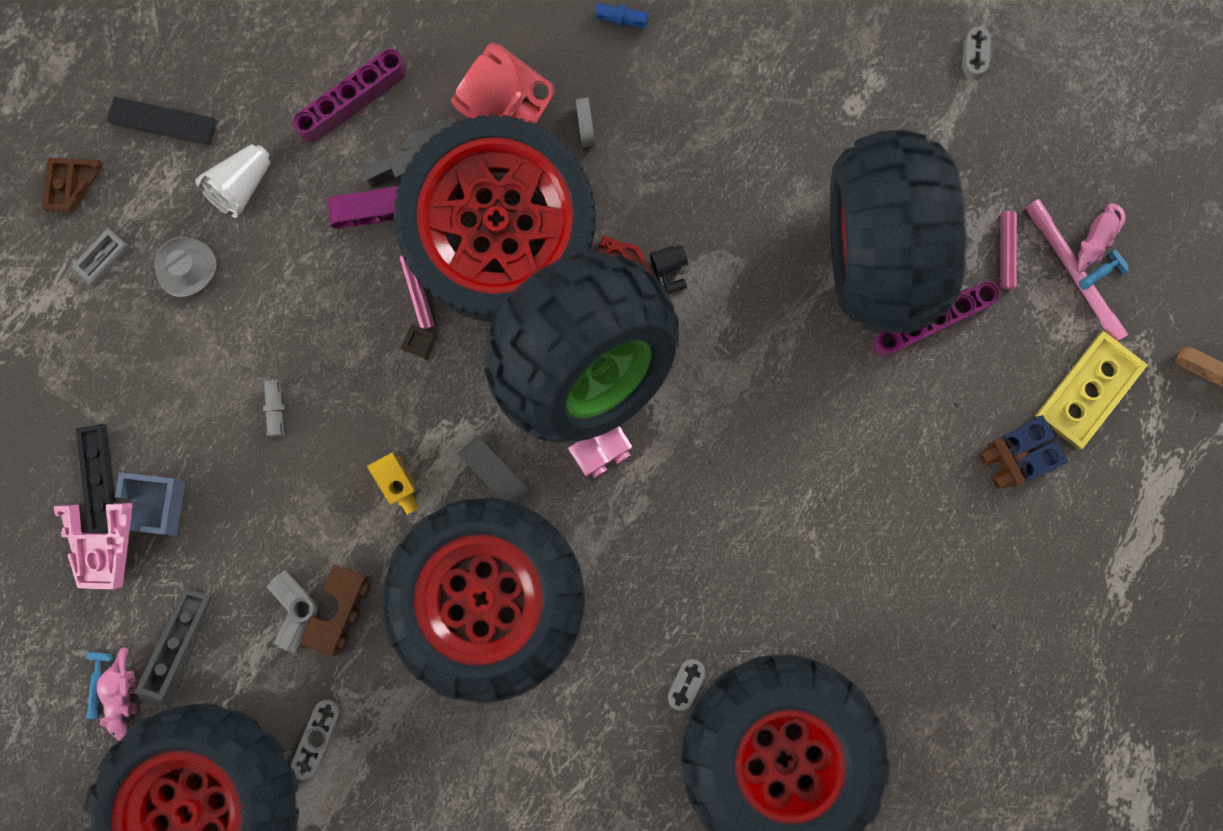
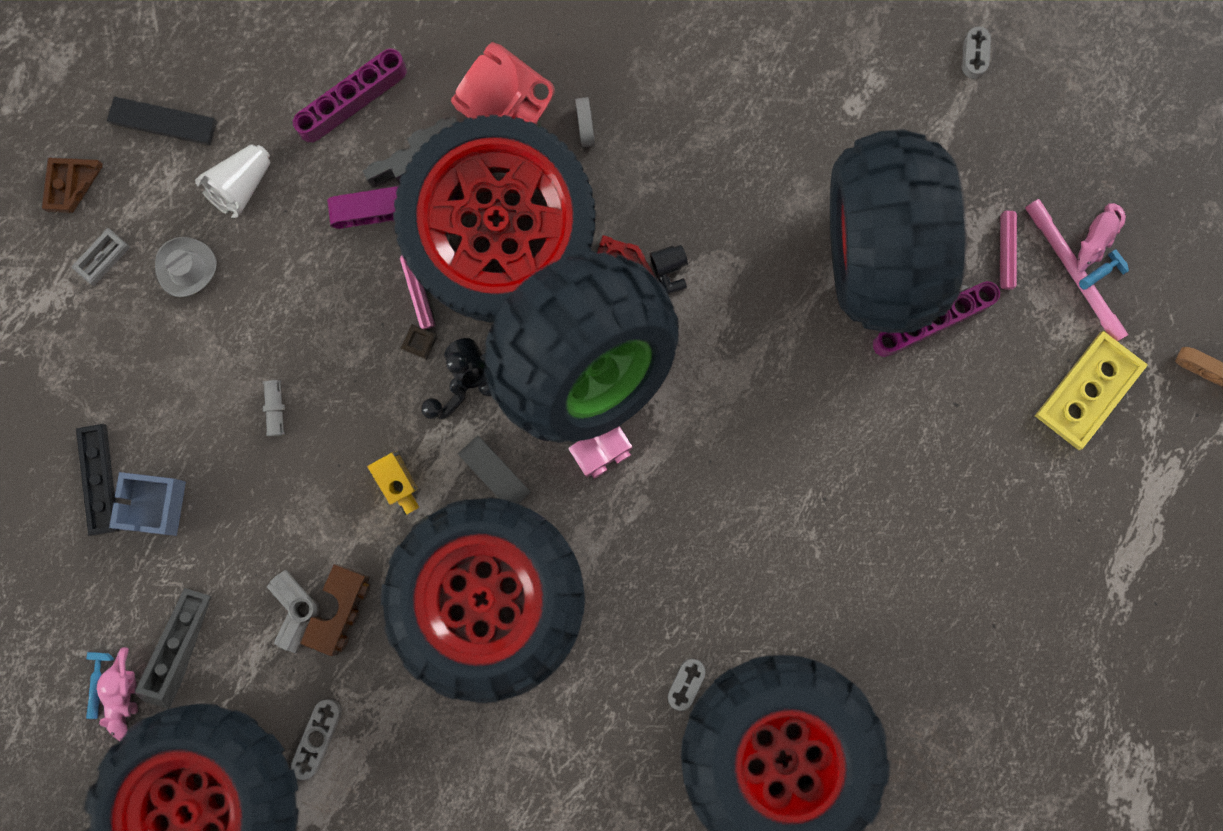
(97, 558): bright pink wing -> none
(467, 366): none -> black wheel
(621, 15): blue pin -> none
(1016, 461): dark blue hips -> none

